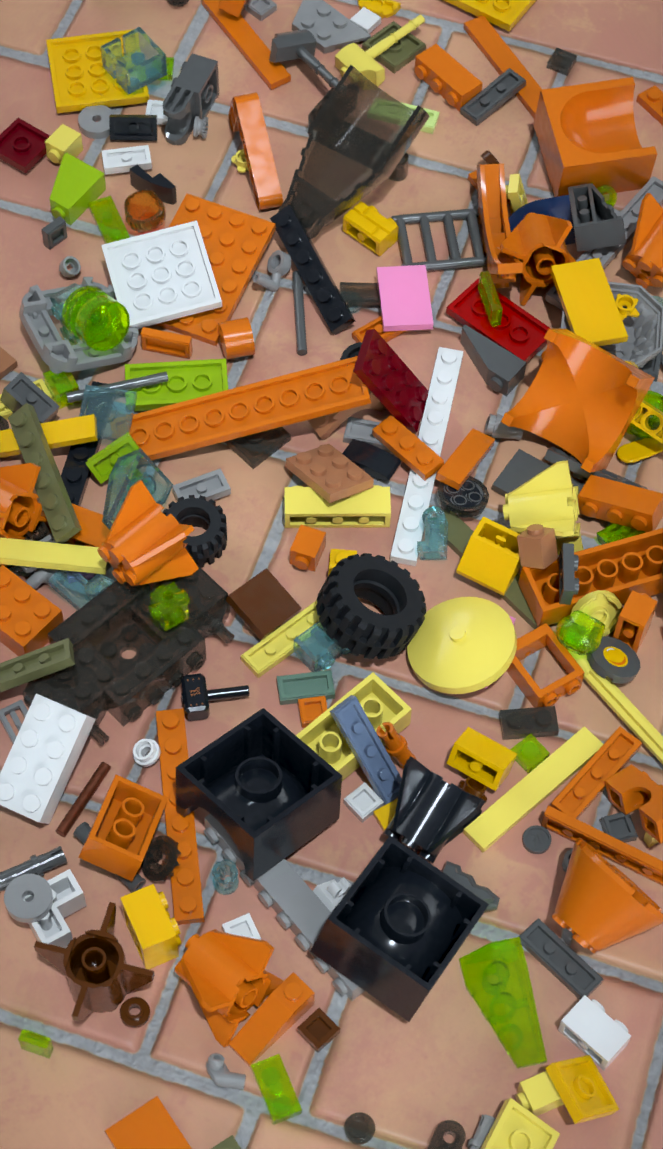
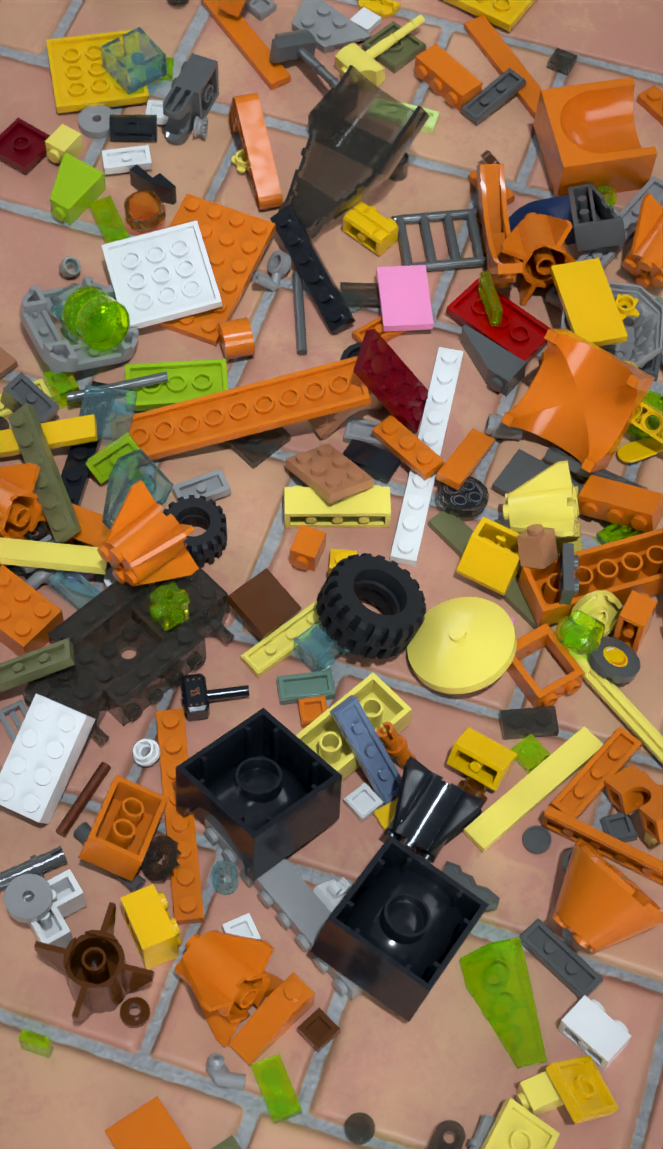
(54, 233): dark grey tile -> none
(97, 585): clear light blue tile -> none
(166, 342): orange tile -> none
(435, 535): clear light blue leg -> none
(515, 192): light yellow plate -> none

